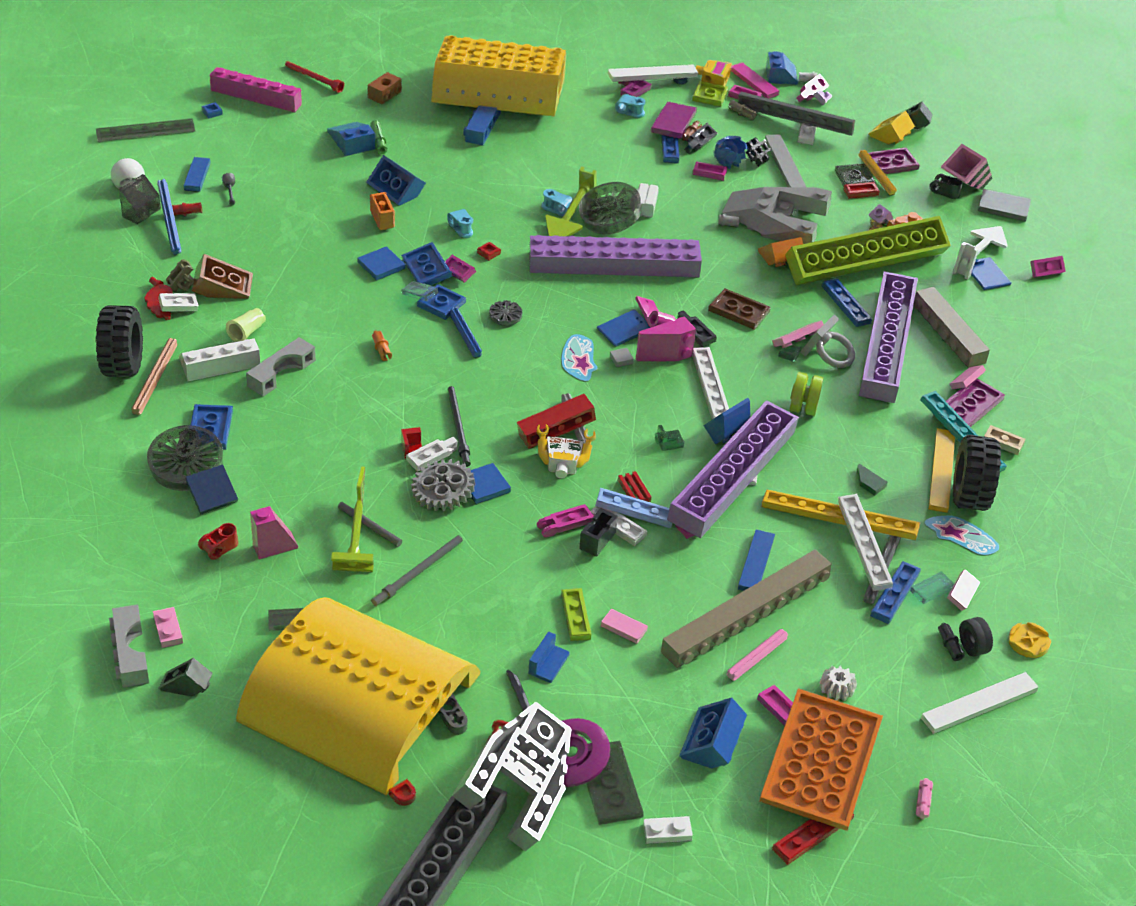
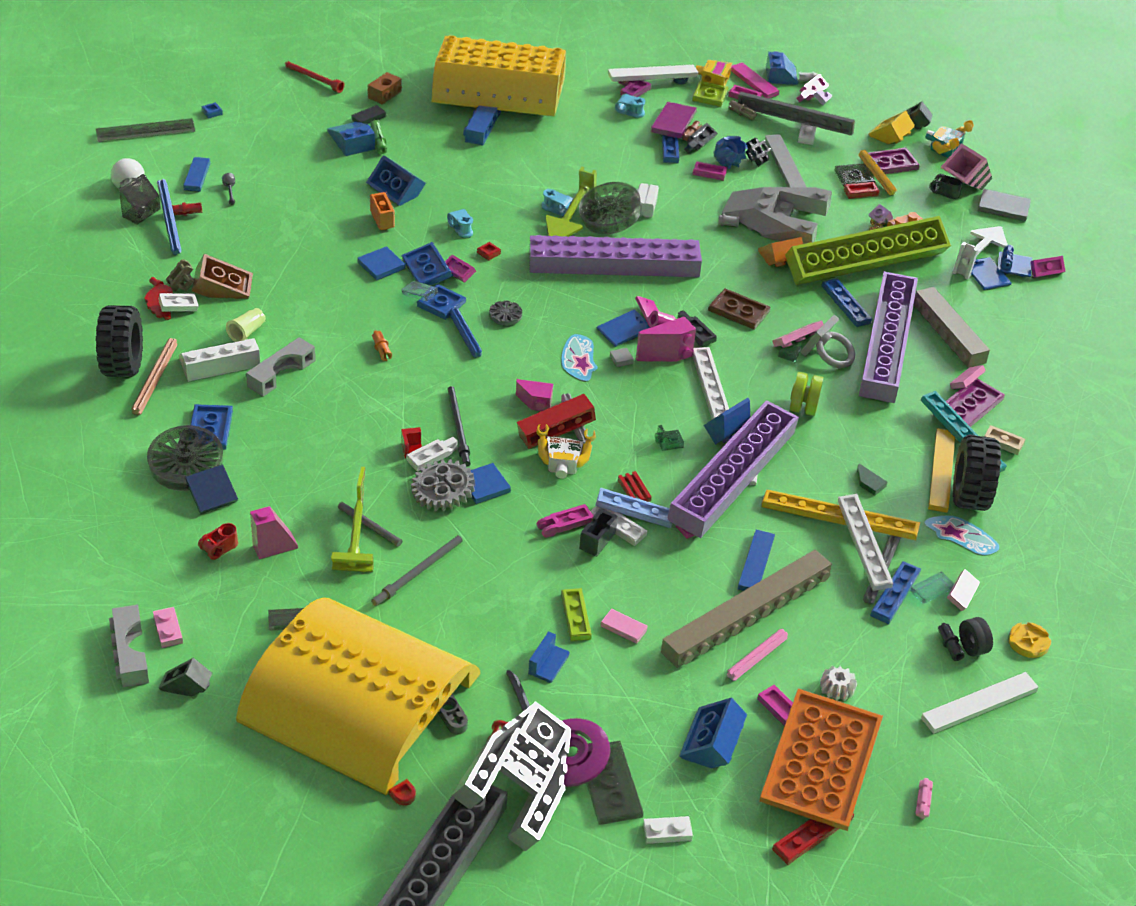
(255, 89): dark pink brick -> none
(368, 115): none -> black tile
(535, 394): none -> dark pink slope
(947, 140): none -> torso
(1013, 263): none -> hinge

